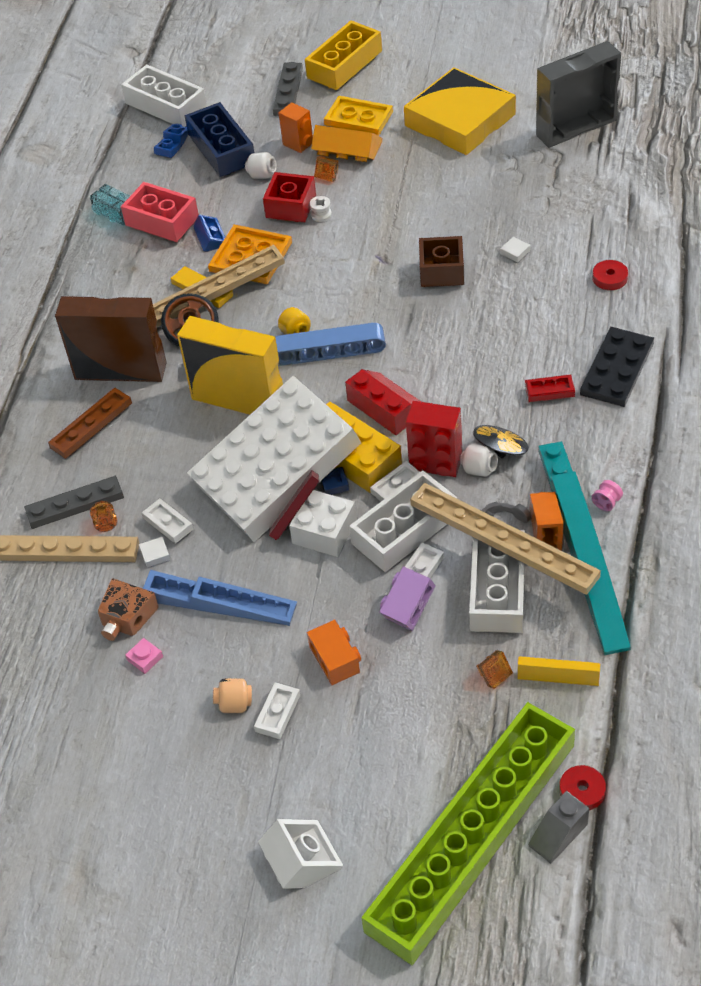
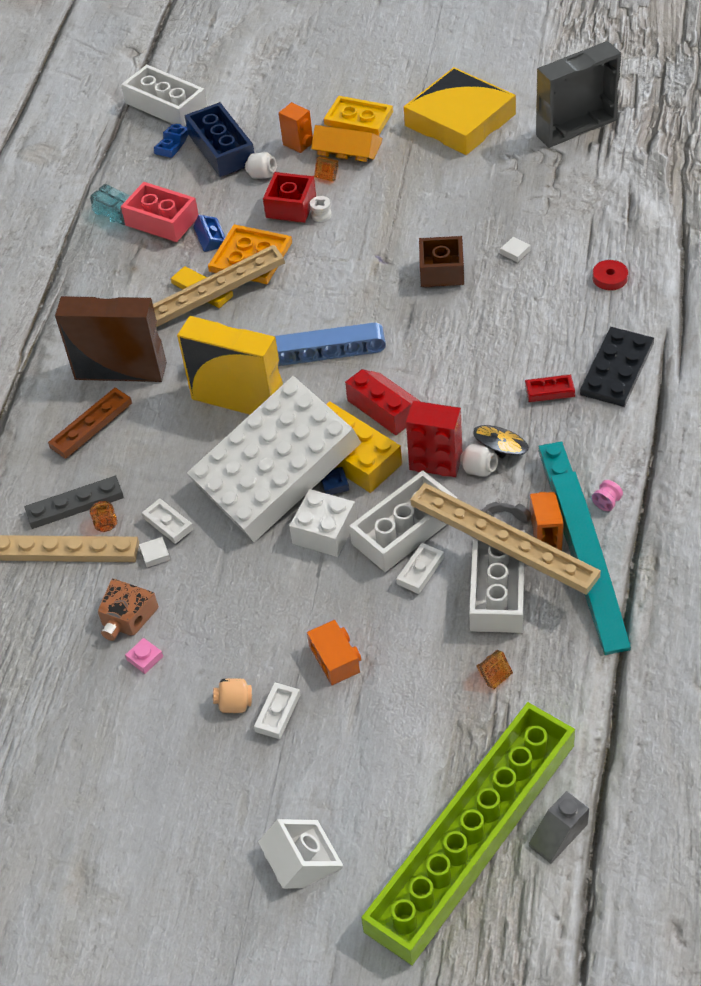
(195, 302): dark orange wheel -> none
(219, 598): medium blue slope -> none
(288, 86): dark grey plate -> none
(293, 321): yellow head -> none
(294, 505): dark red tile -> none
(343, 55): yellow brick -> none
(393, 481): white plate -> none
(407, 598): lavender brick -> none
(558, 671): yellow tile -> none
(584, 776): red piece -> none

